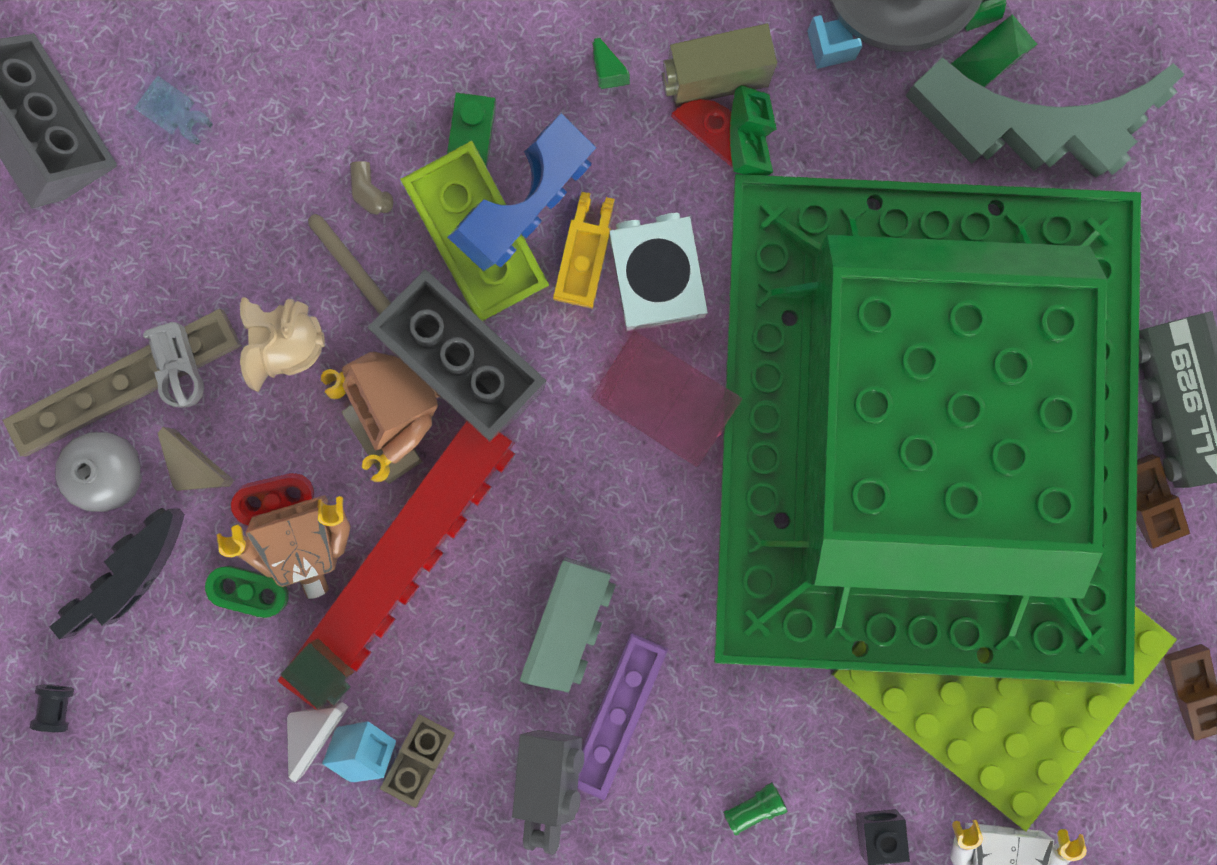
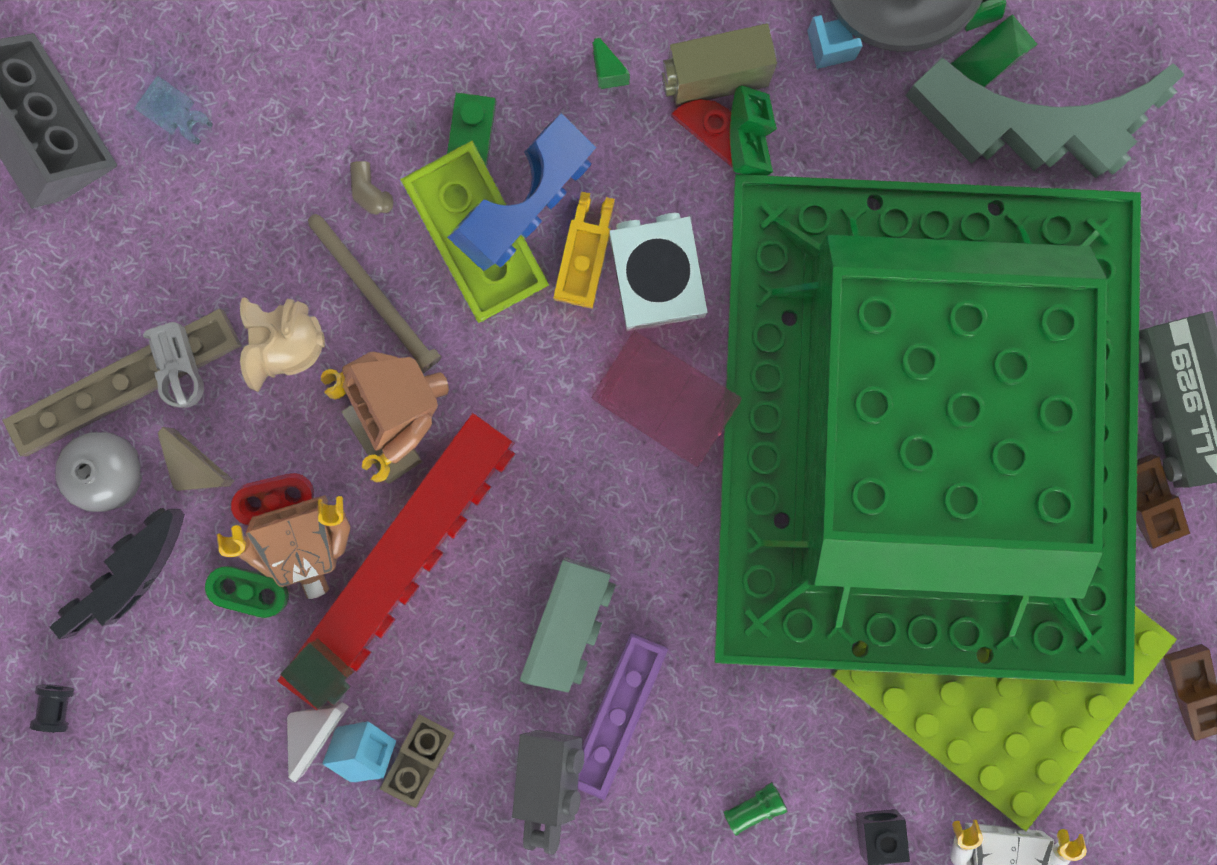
(458, 355): dark grey slope -> none

